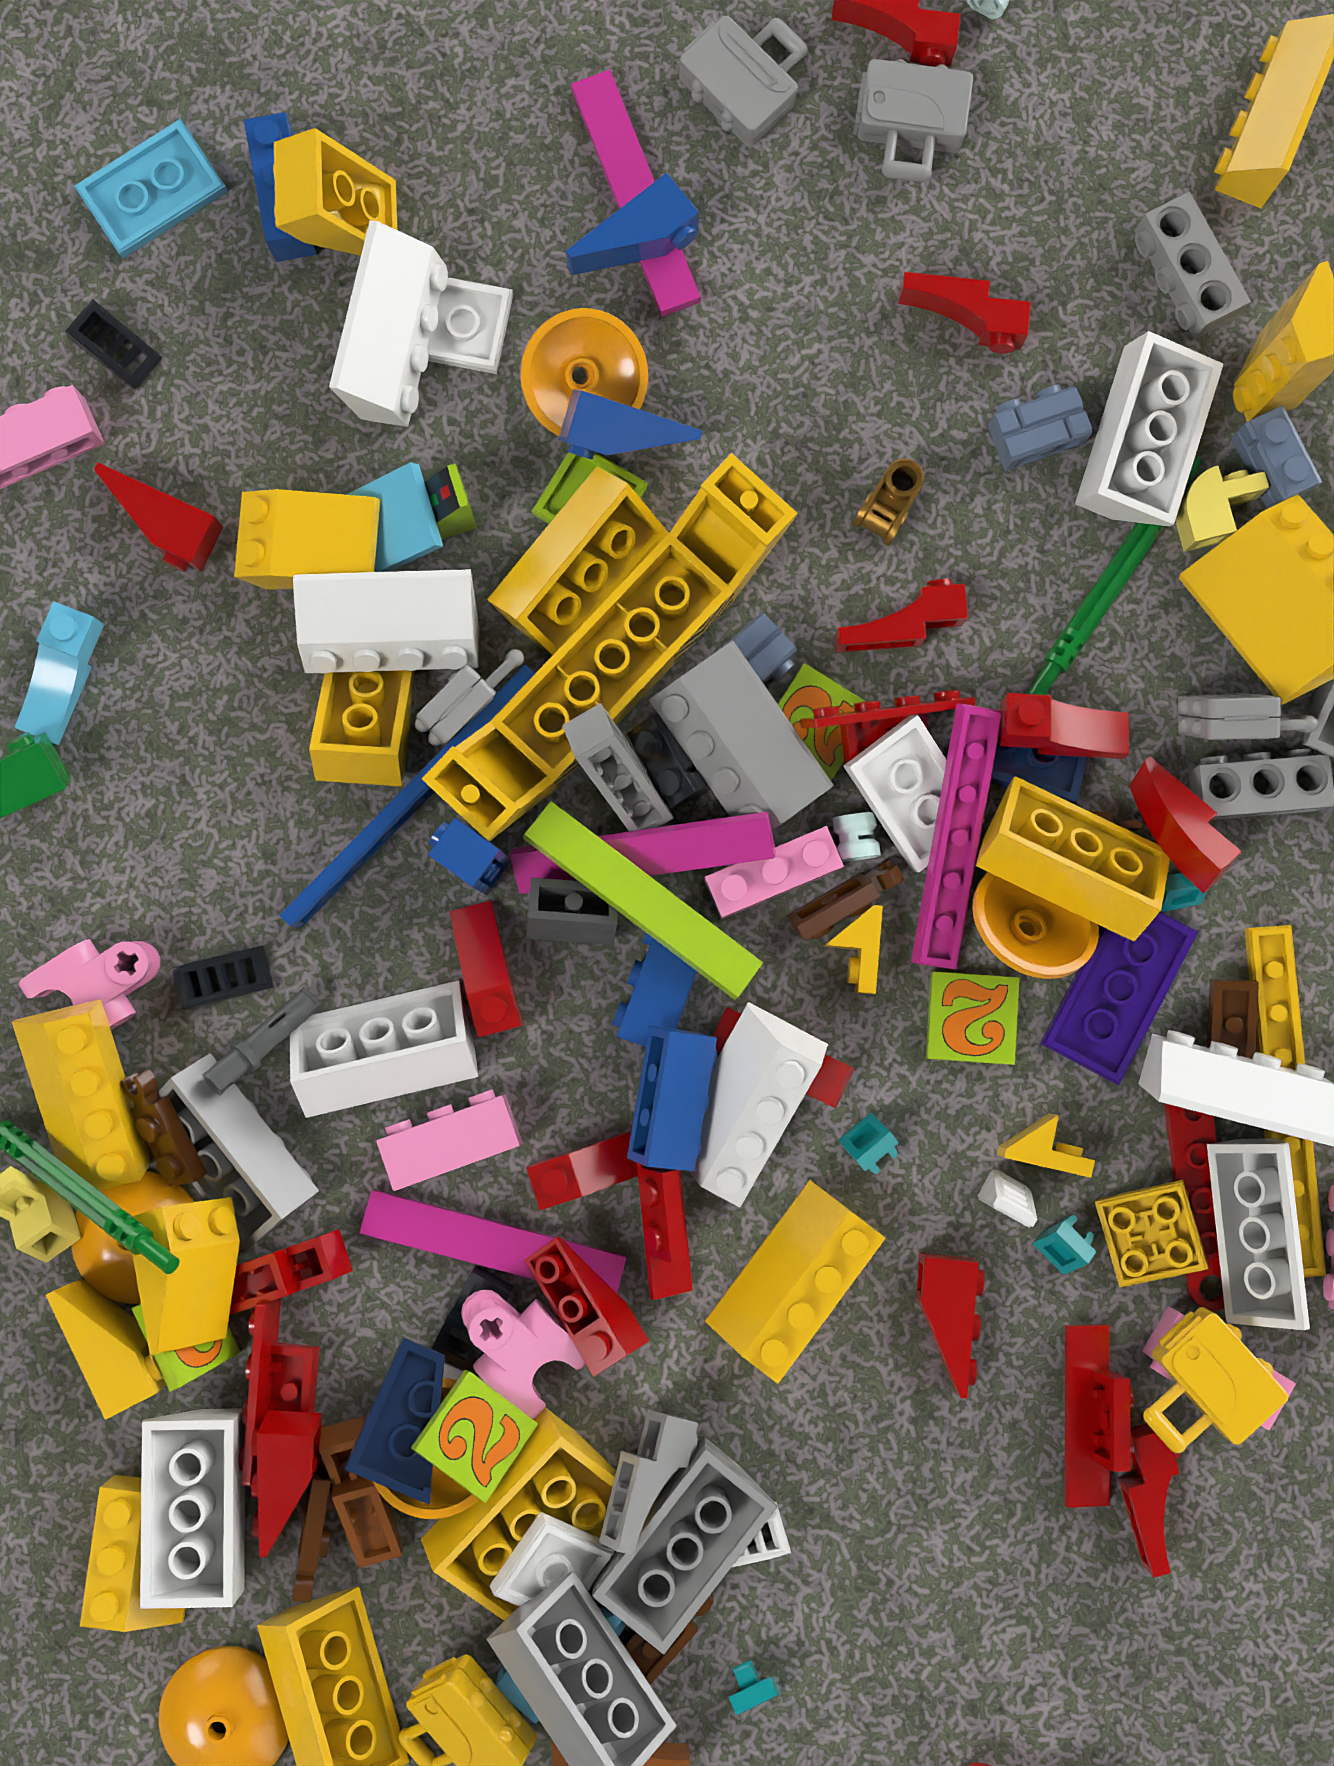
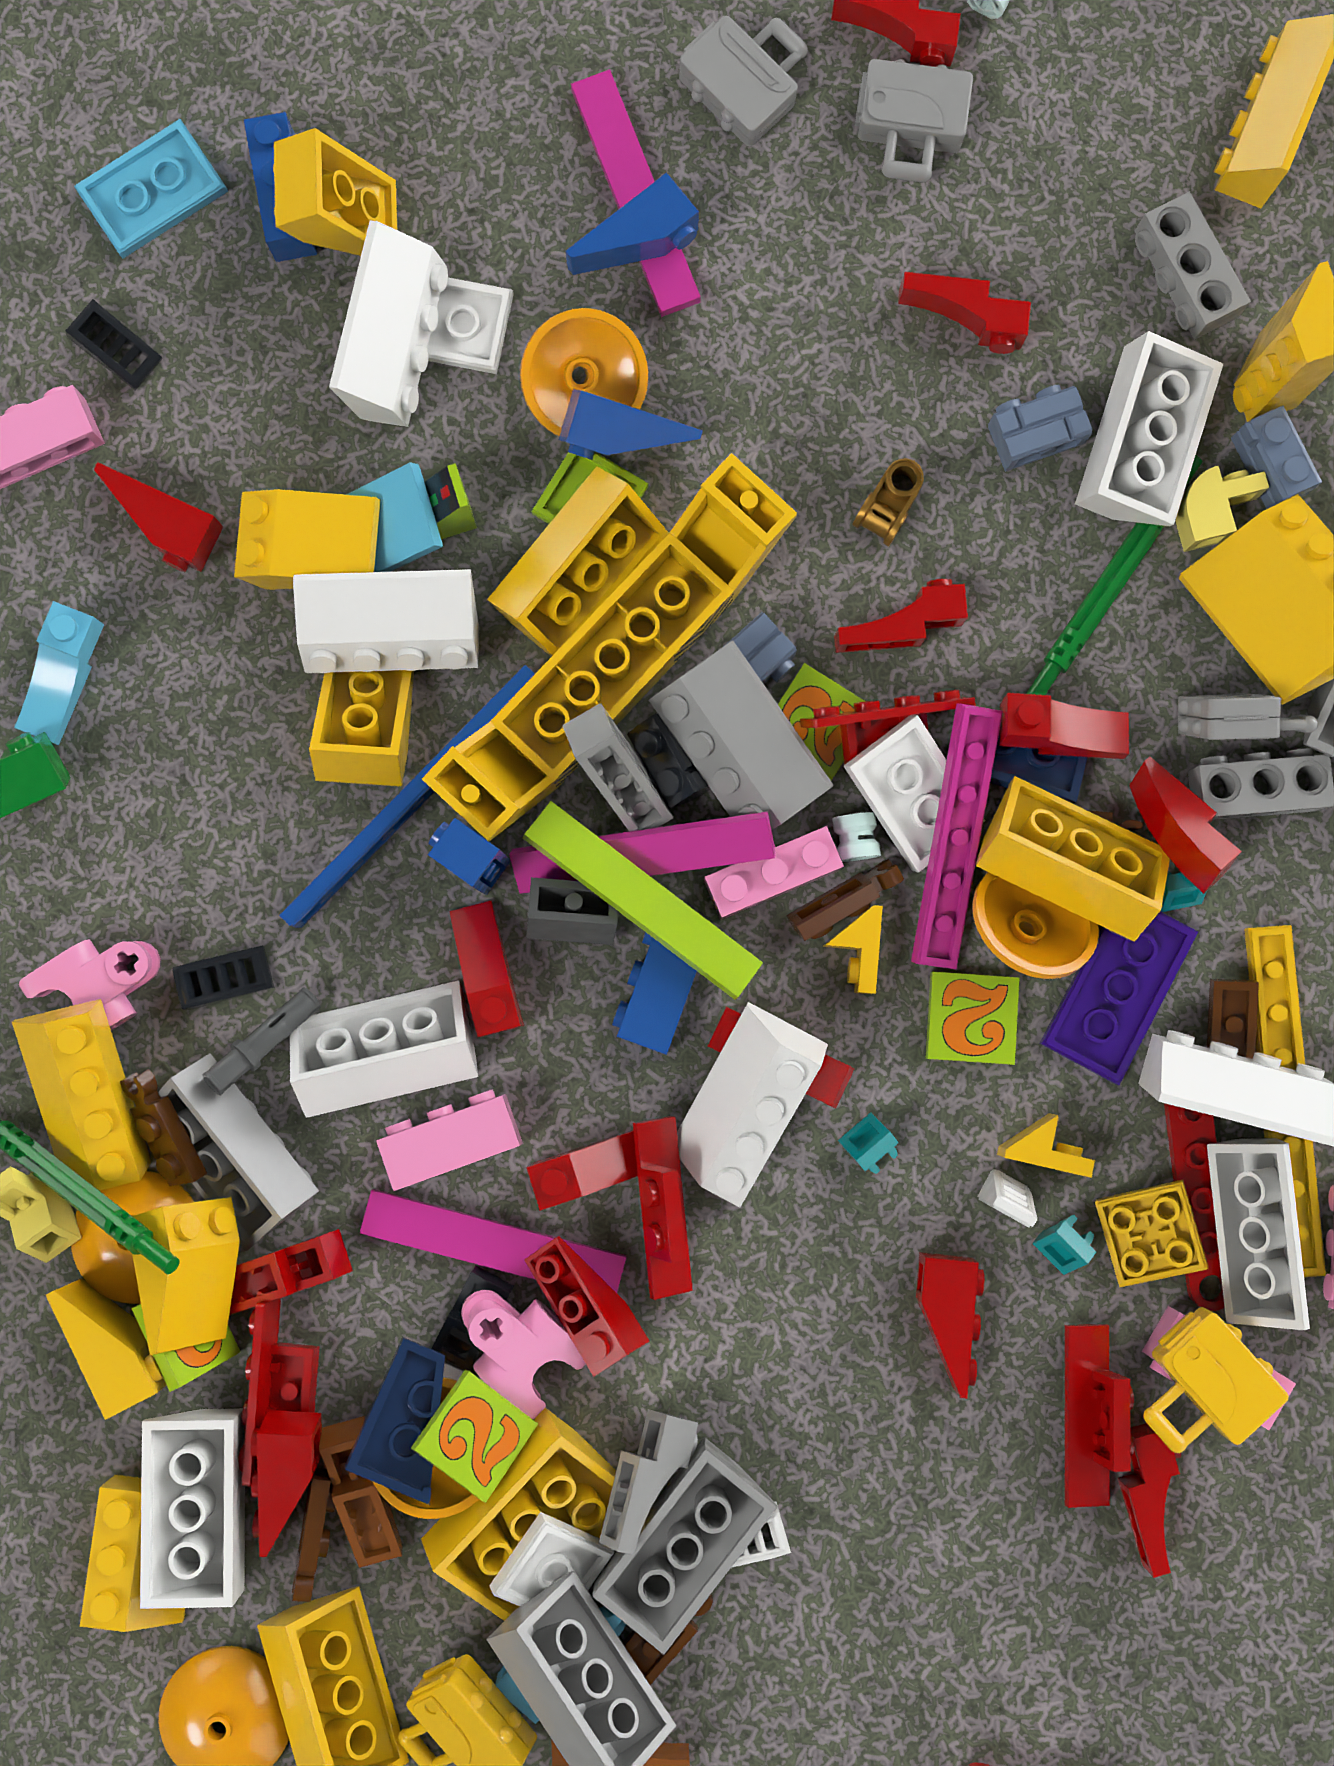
(462, 700): light grey piece -> none
(672, 1098): blue brick -> none
(753, 1690): teal tile -> none
(794, 1281): yellow slope -> none

